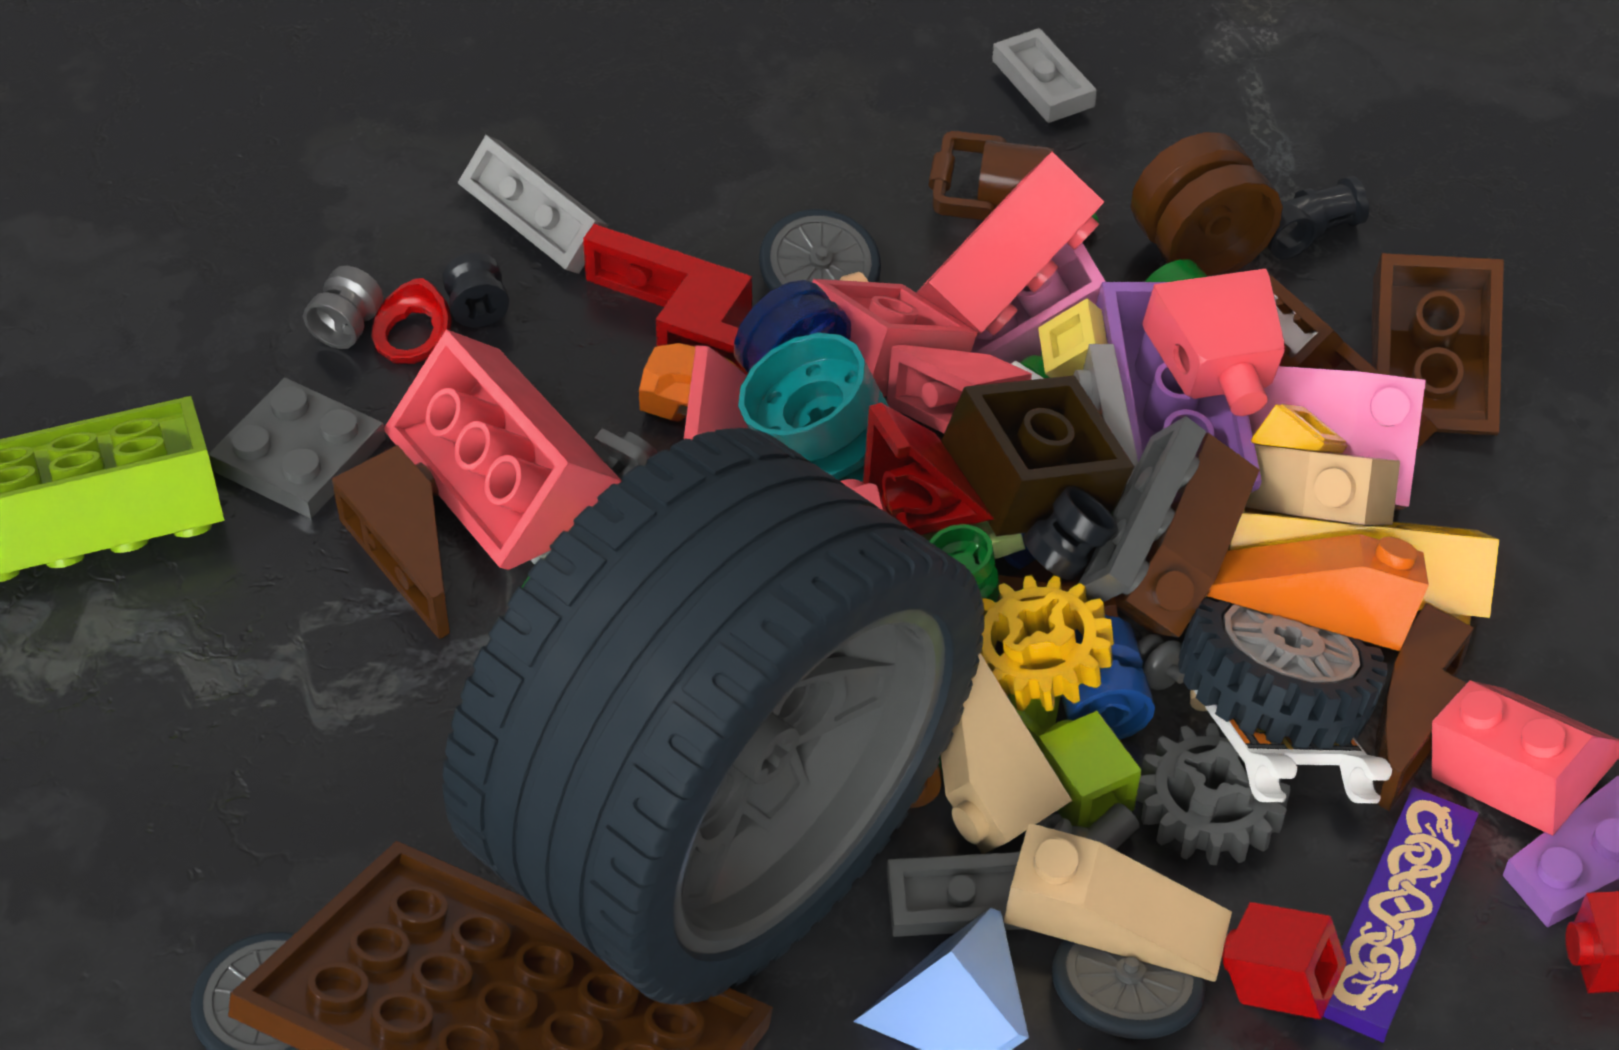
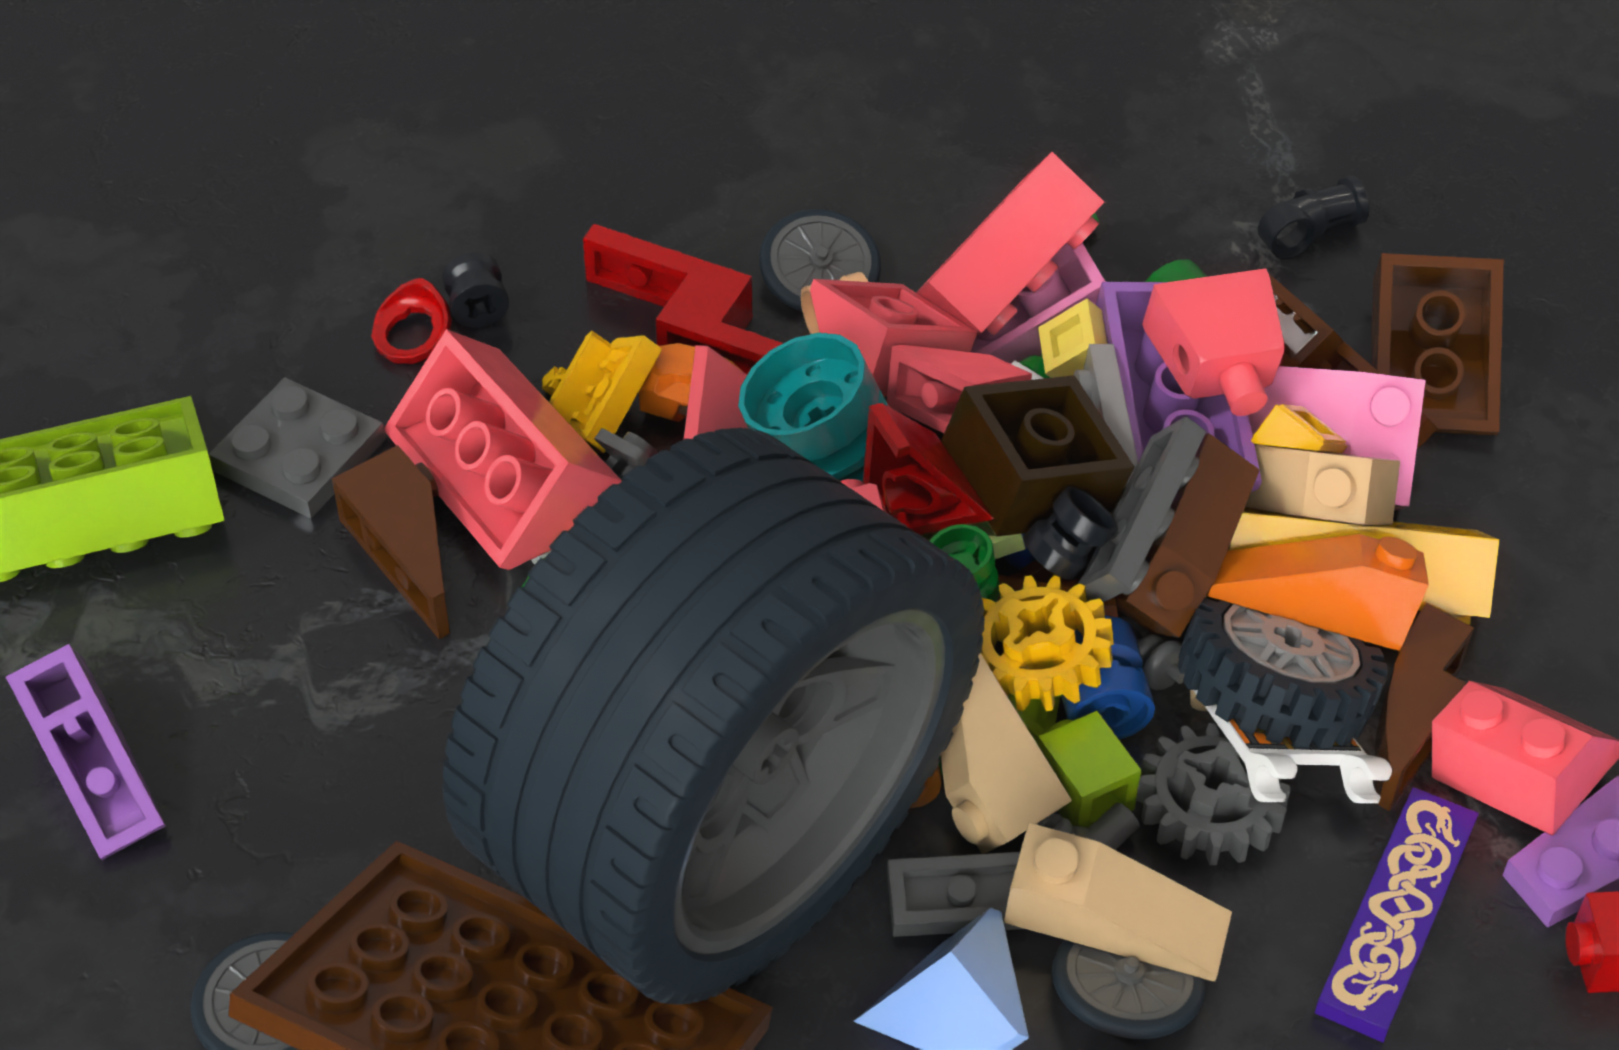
(86, 750): none -> medium lavender slope
(347, 299): flat silver wheel -> none
(529, 202): light grey plate -> none
(600, 383): none -> yellow slope
(784, 314): clear blue wheel -> none
(1000, 172): reddish brown piece -> none
(1044, 75): light grey plate -> none
(1206, 204): reddish brown wheel -> none
(1284, 960): red brick -> none

